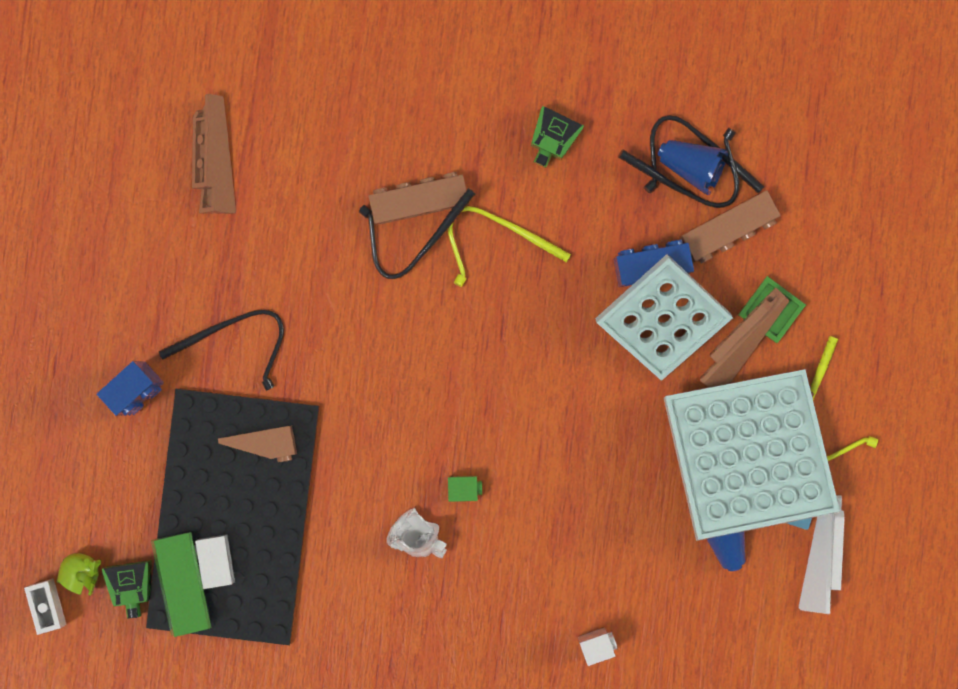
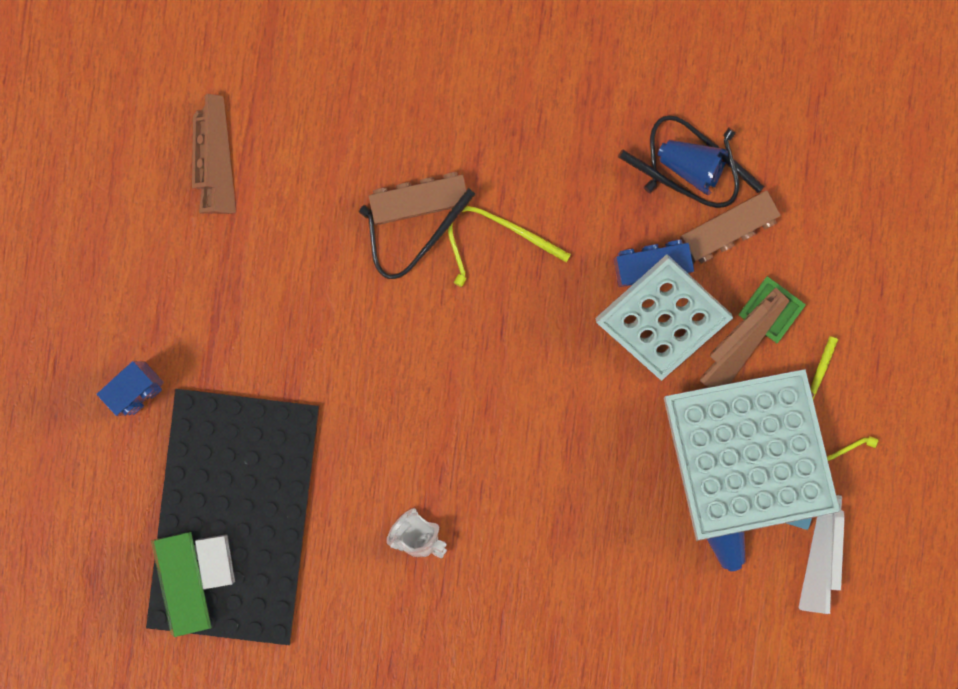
(45, 606): white brick -> none
(78, 571): lime helmet -> none
(129, 585): torso -> none
(191, 340): black piece -> none
(268, 443): nougat slope -> none
(463, 488): bright green brick -> none
(553, 136): torso -> none
(597, 646): white brick -> none

